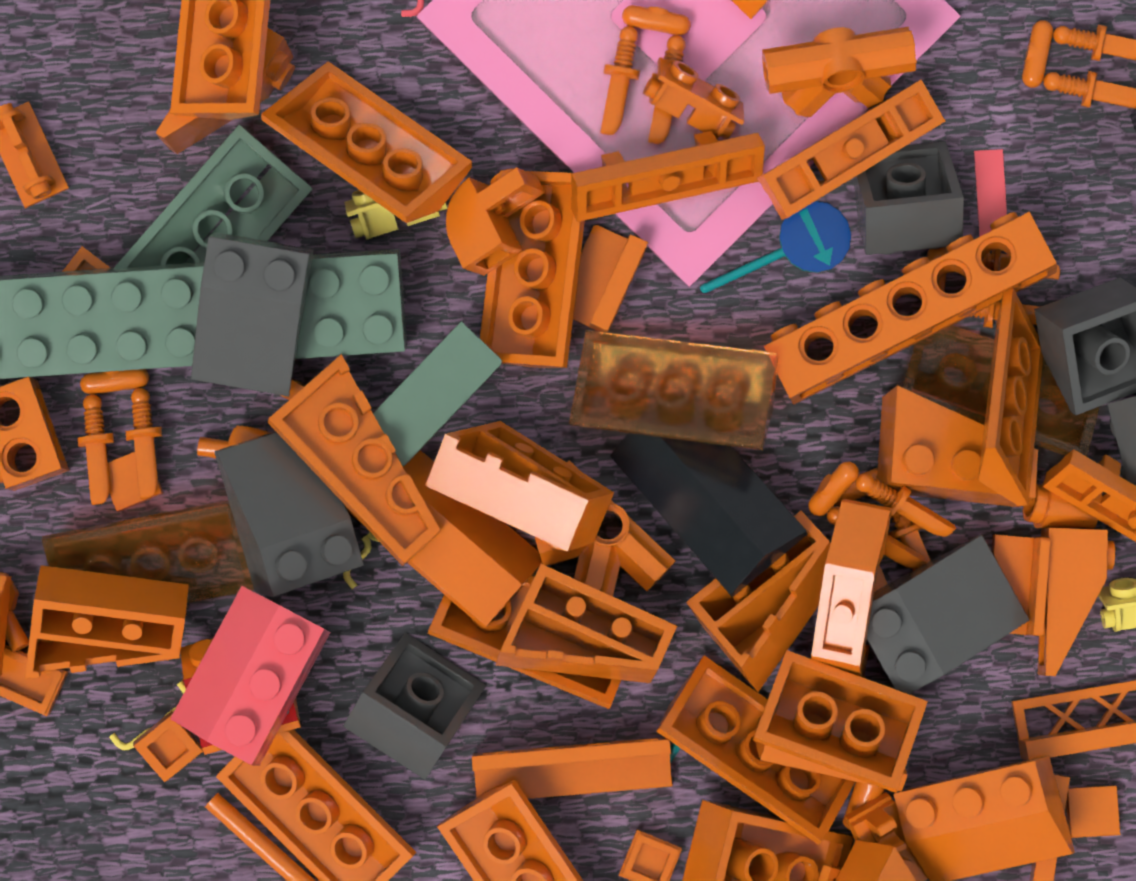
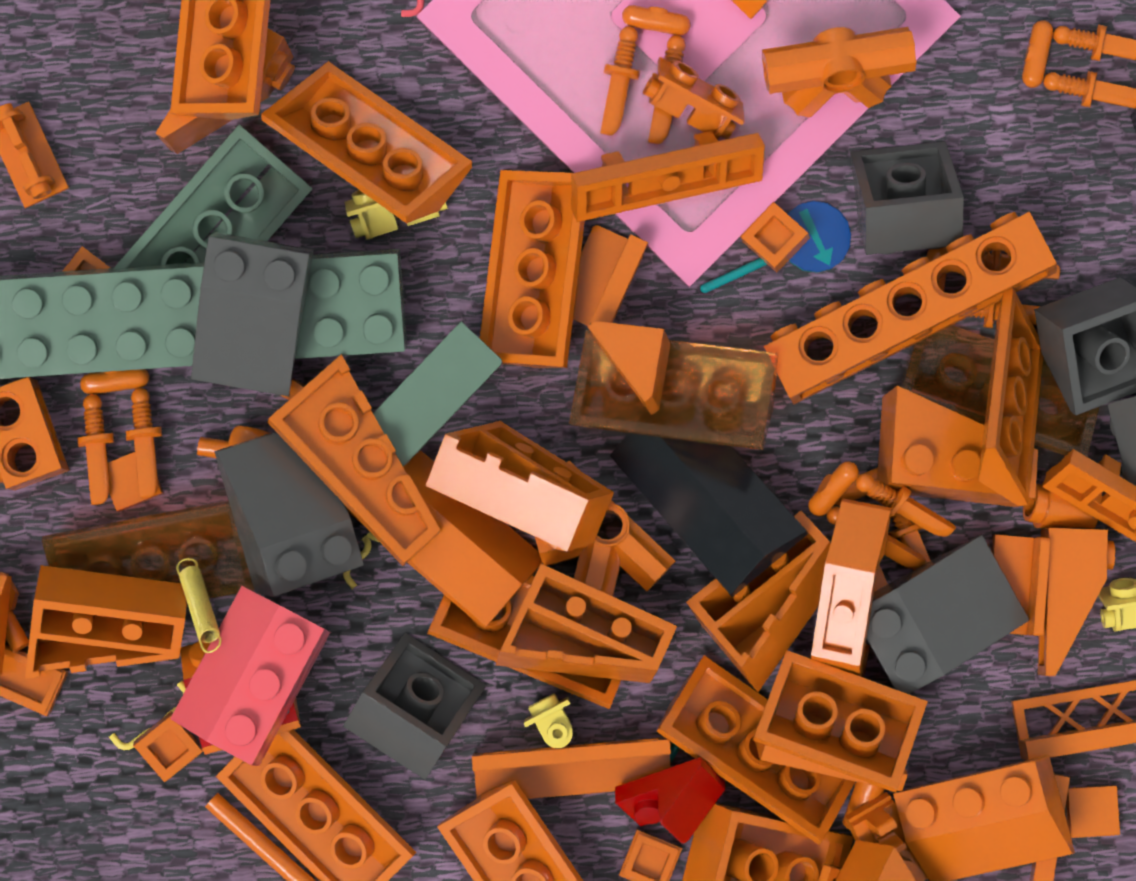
(199, 604): none -> light yellow piece
(479, 216): orange brick -> none
(551, 720): none -> light yellow hinge
(638, 355): none -> orange slope
(674, 797): none -> red slope
(775, 237): none -> orange tile
(851, 149): orange hinge -> none
(990, 187): coral window -> none

